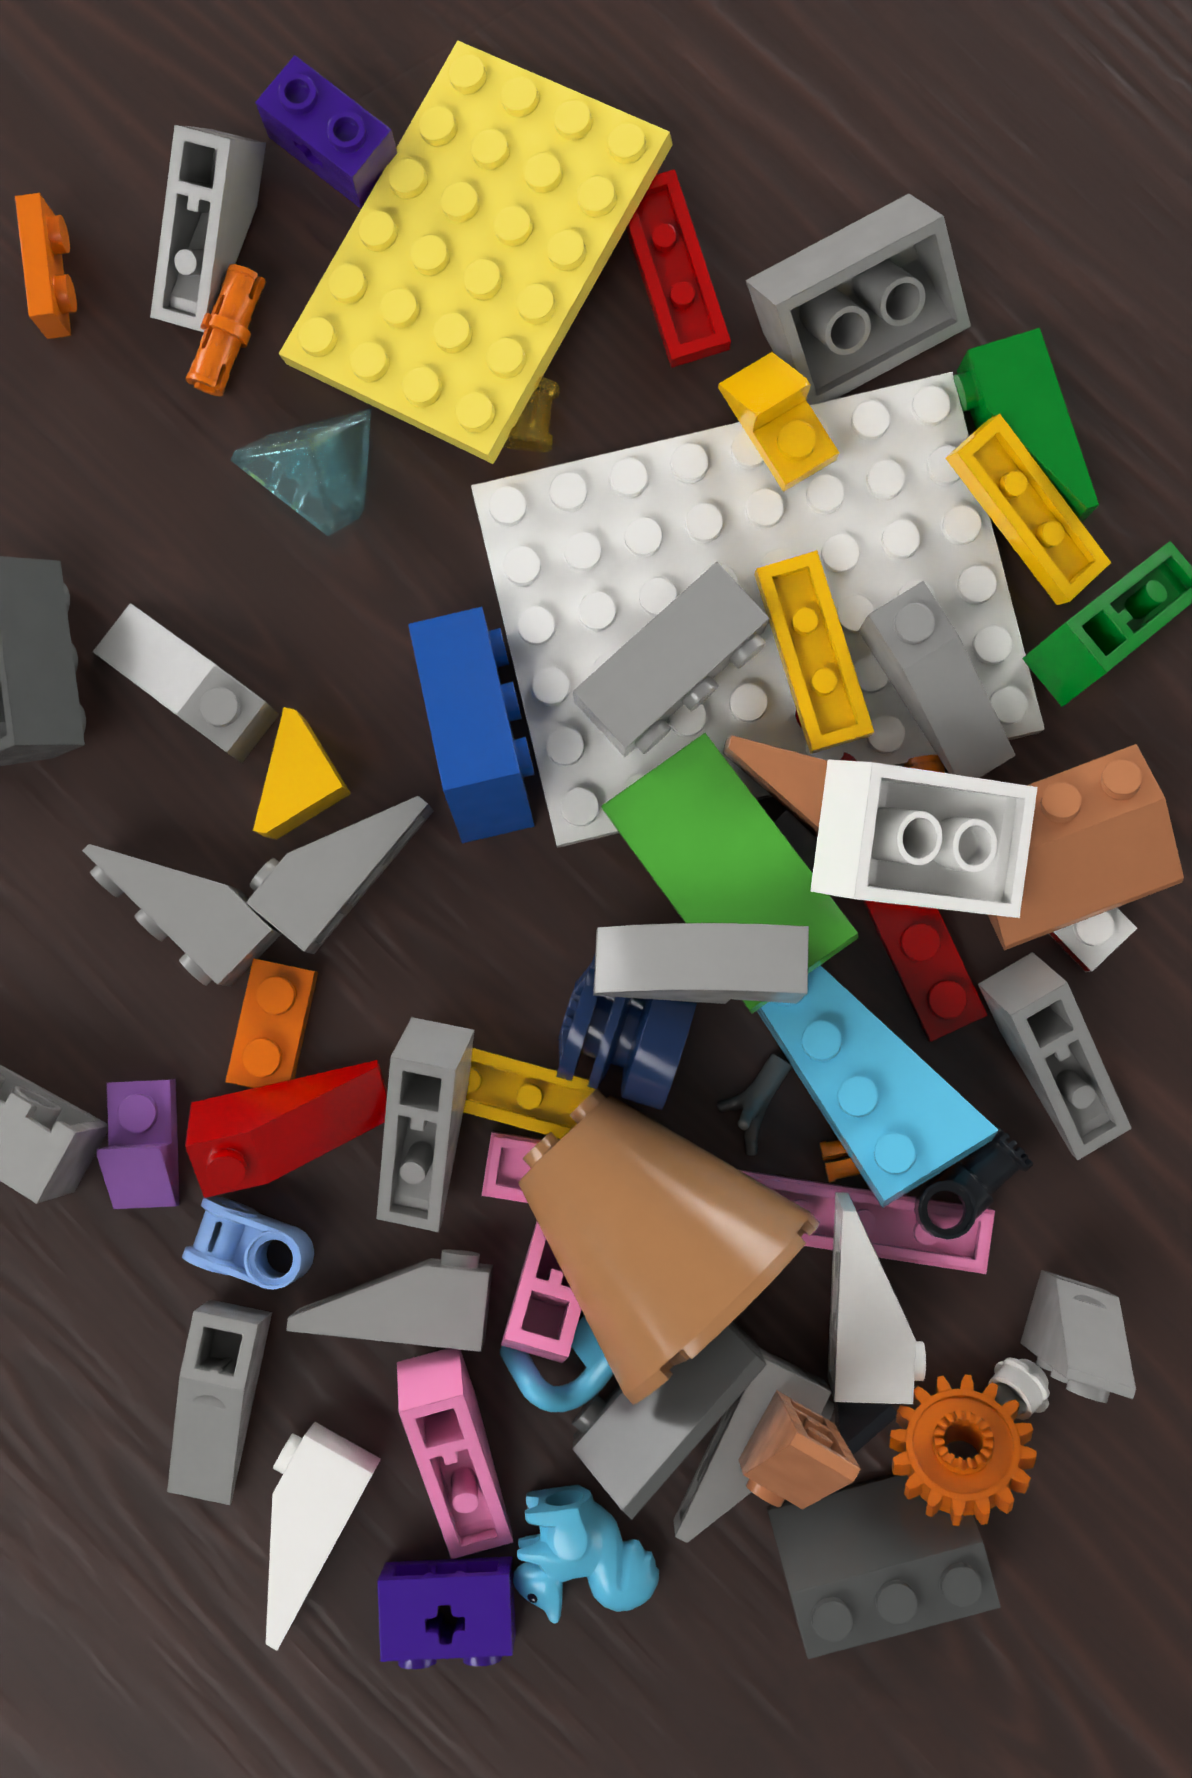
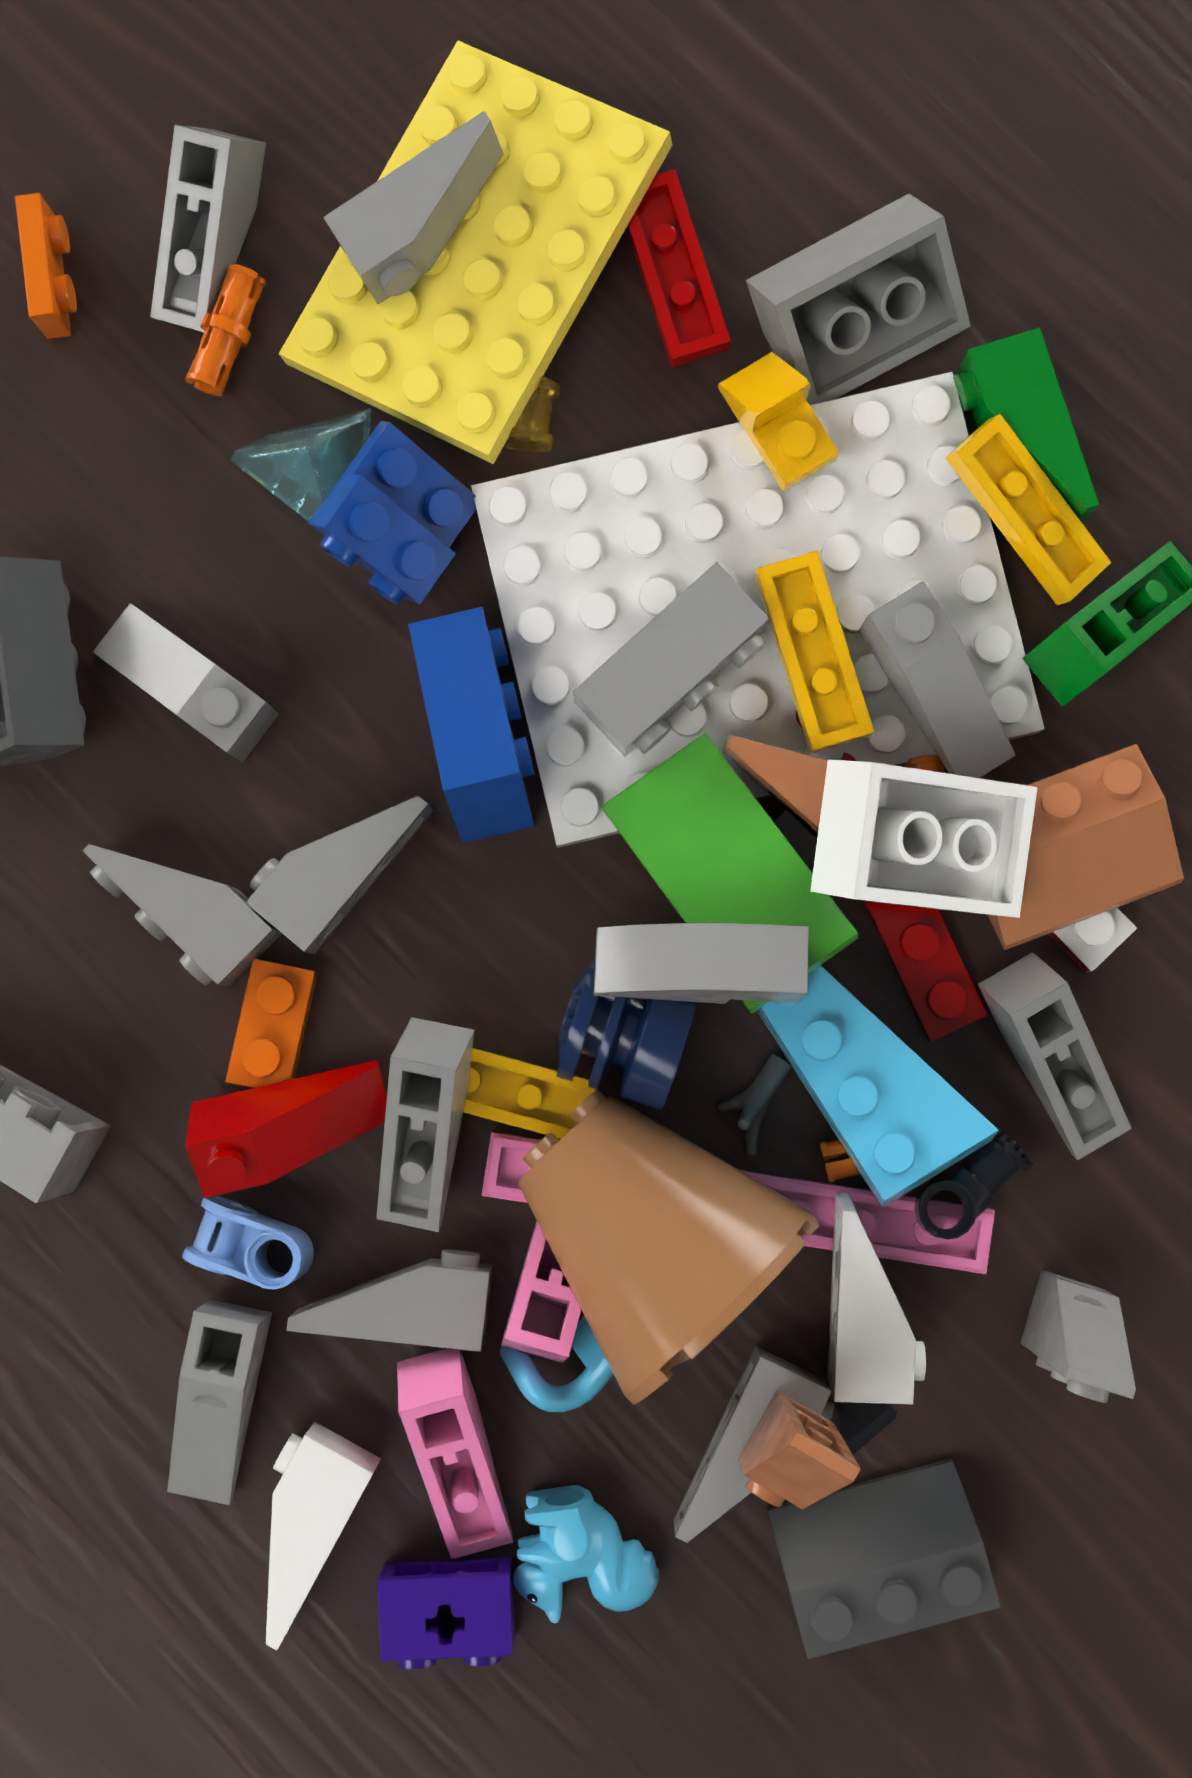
(142, 1144): medium lavender slope -> none
(298, 779): yellow slope -> none
(326, 130): dark purple brick -> none
(394, 516): none -> blue plate
(409, 215): none -> light grey slope
(643, 1443): dark grey slope -> none
(954, 1483): orange gear -> none
(1024, 1382): white plate -> none

